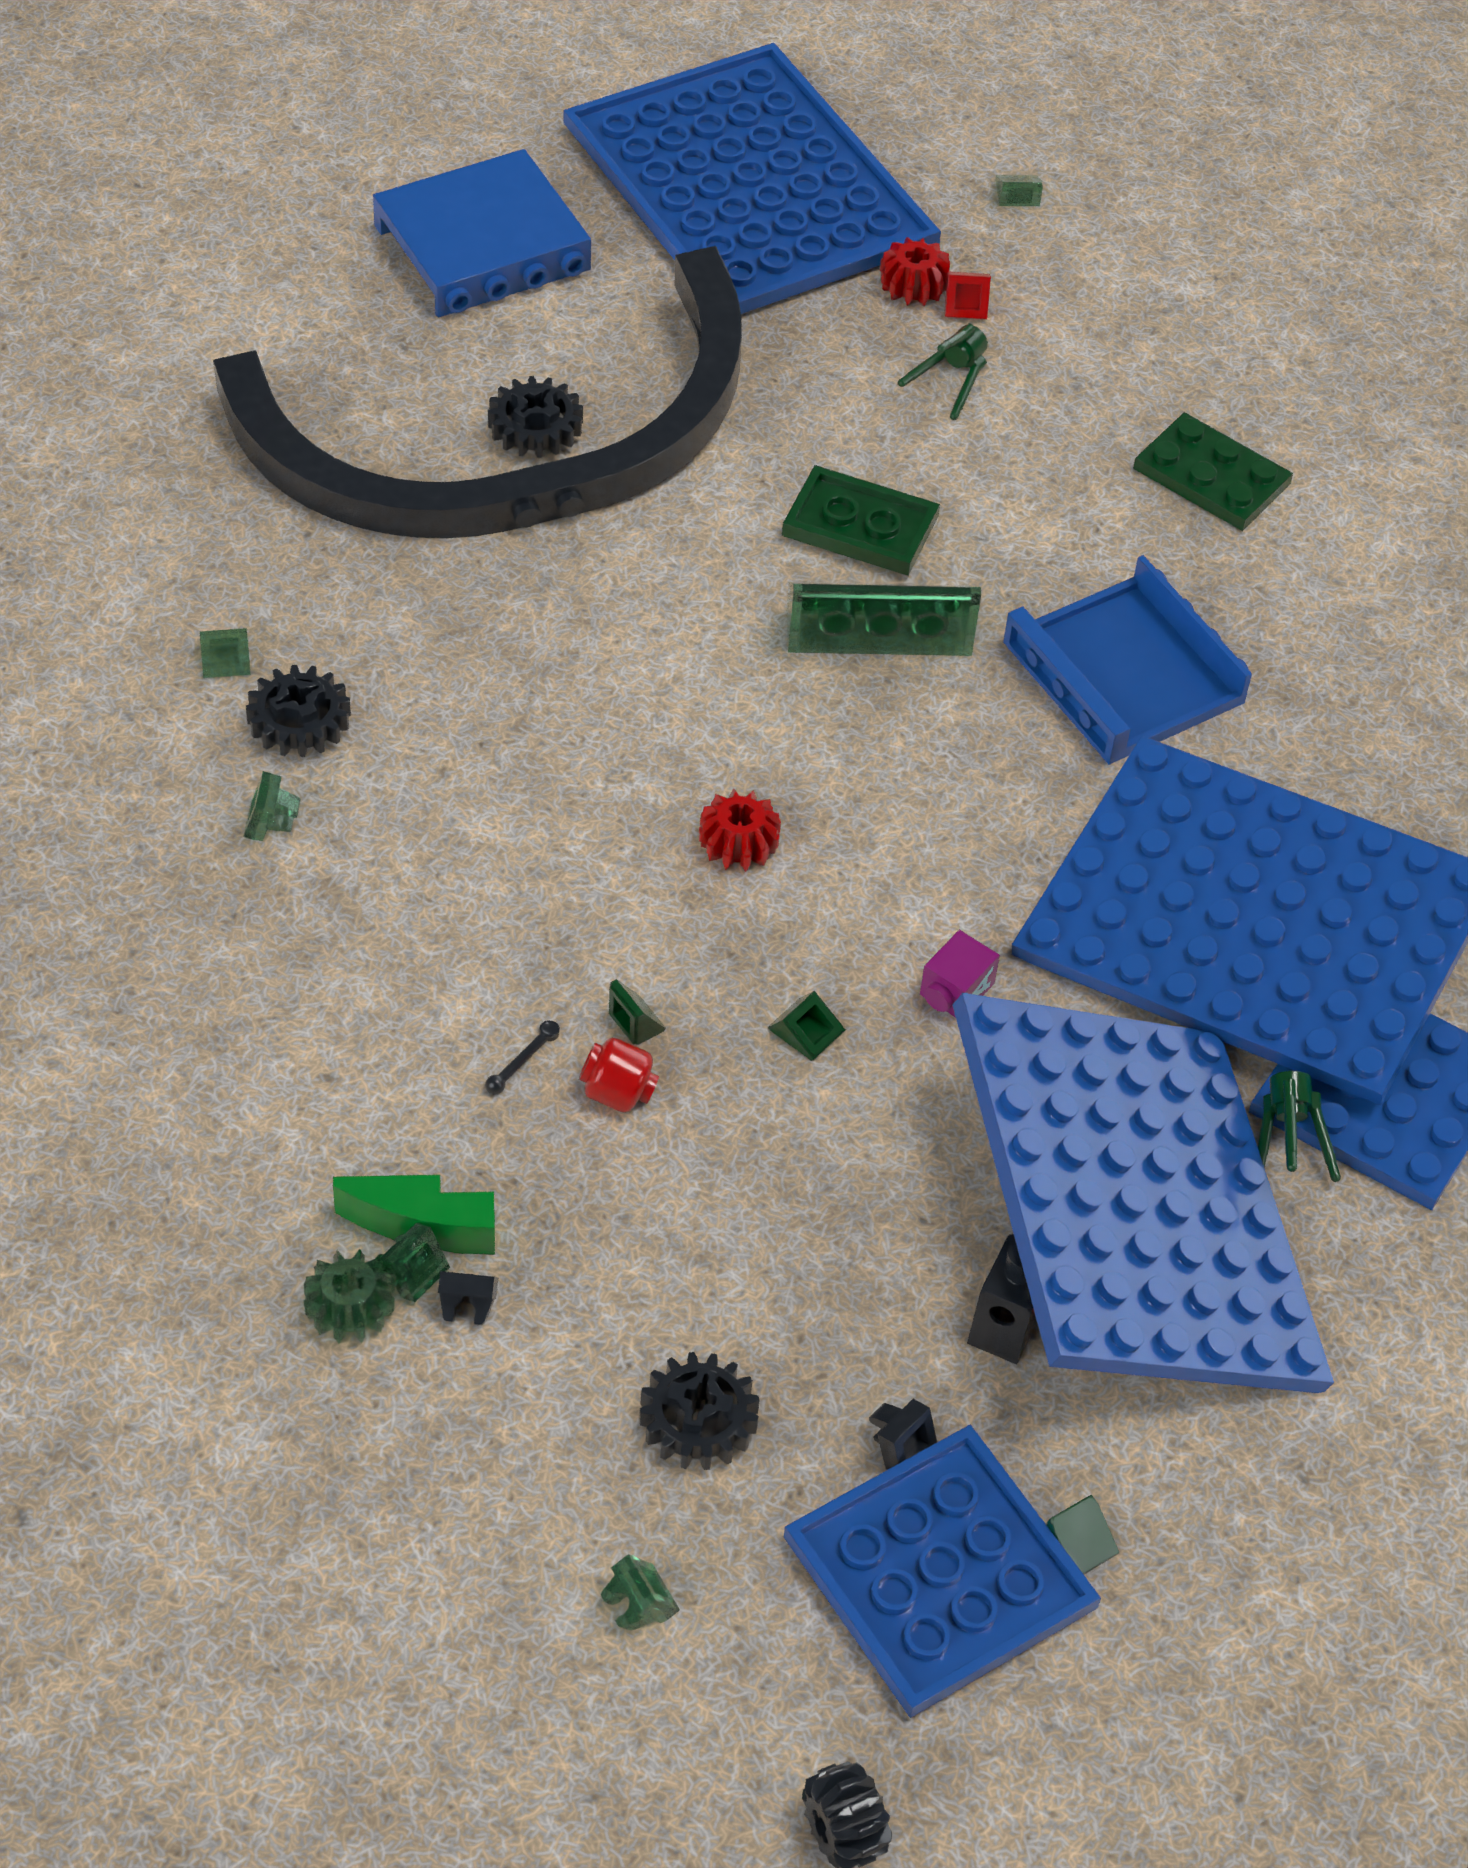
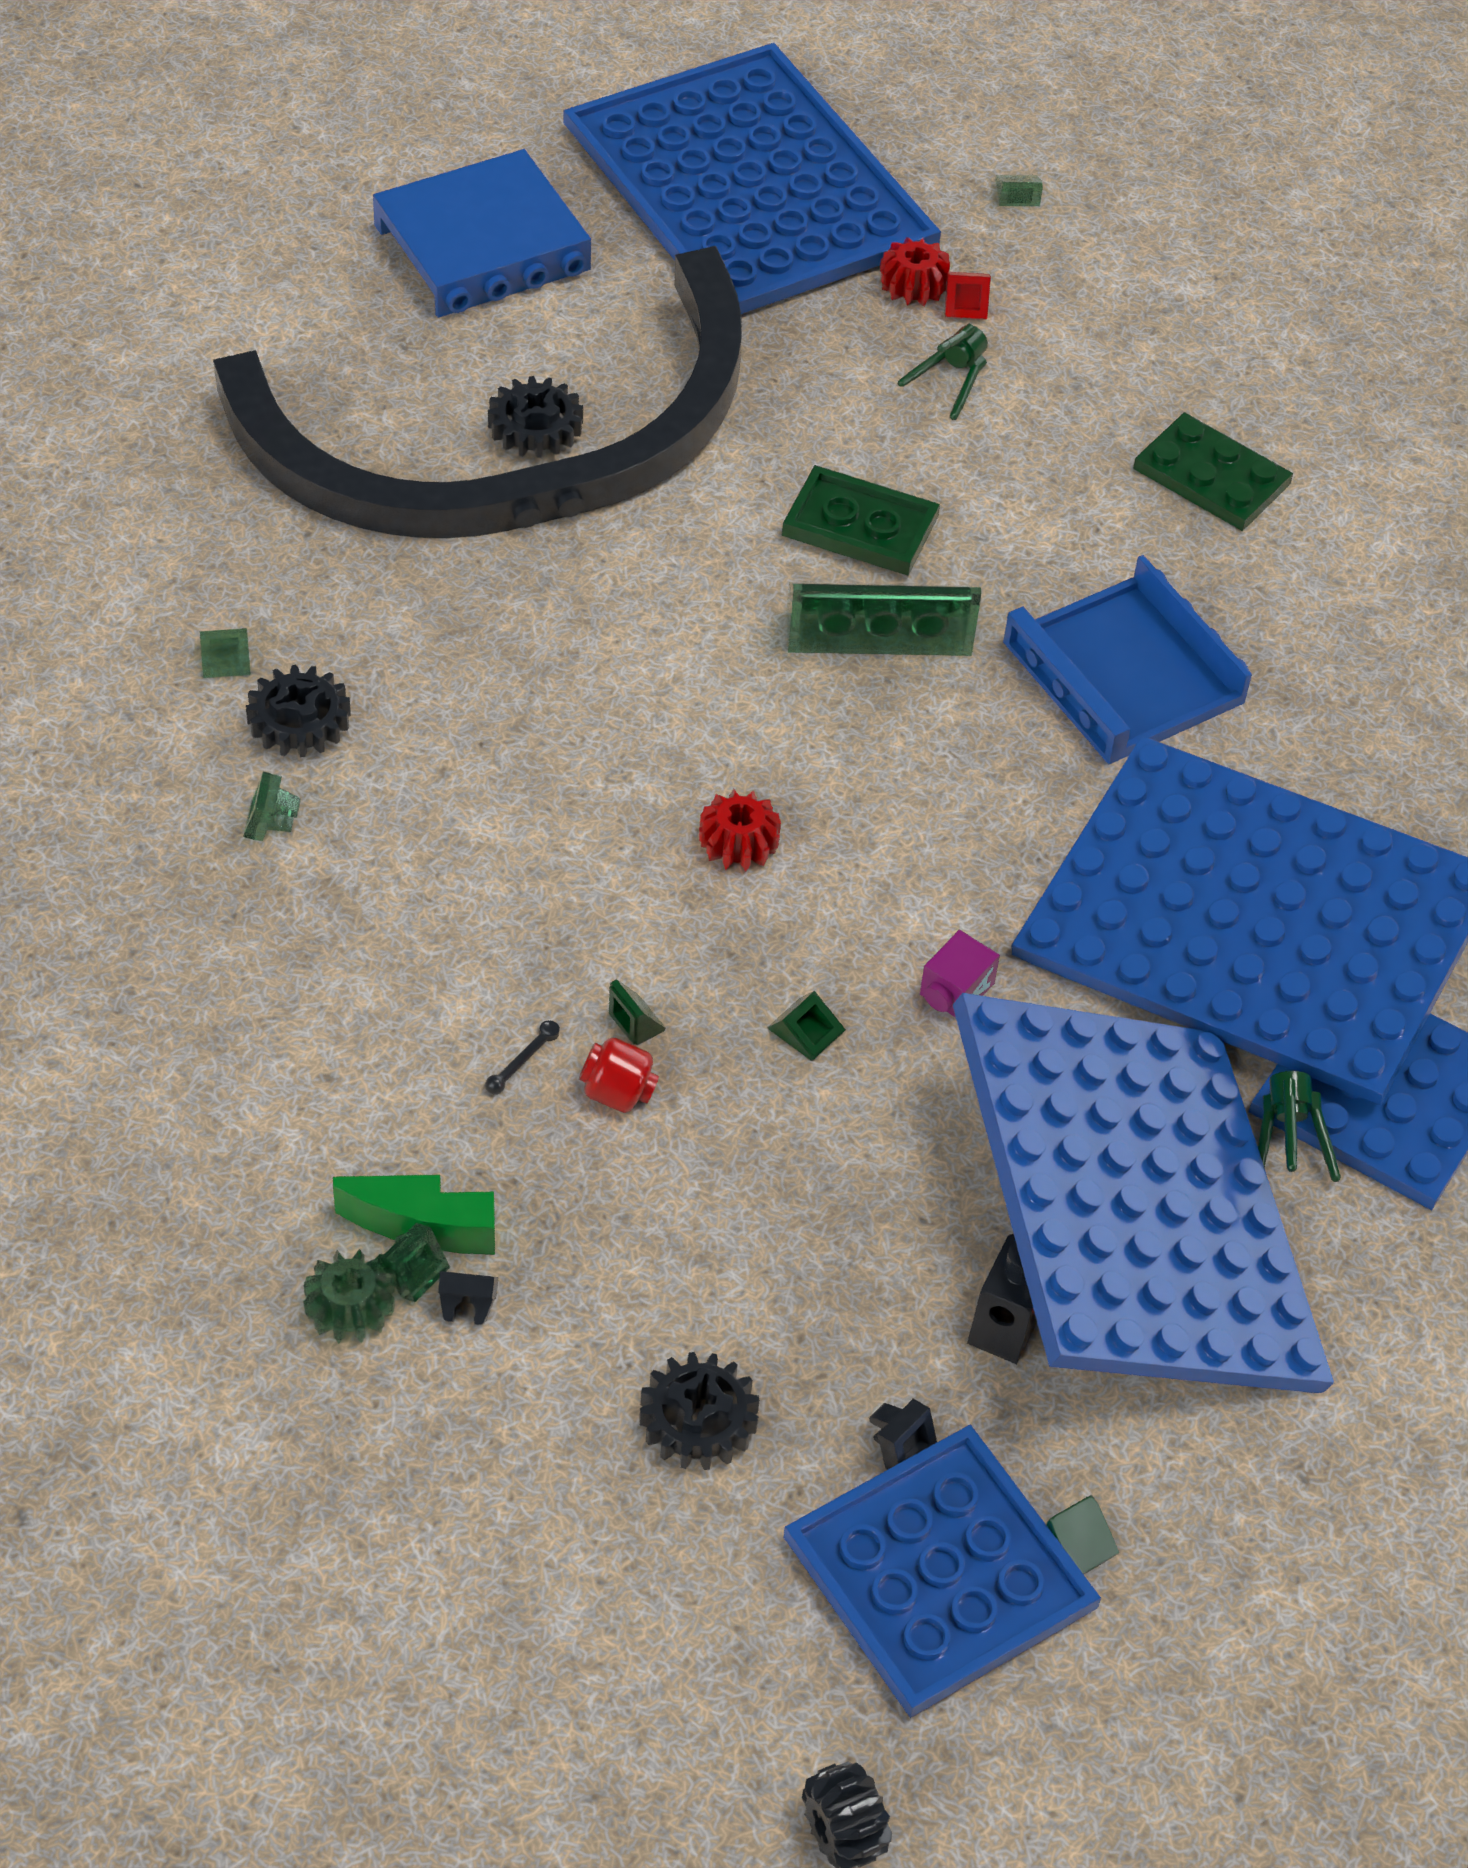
(645, 1590): clear green tile -> none

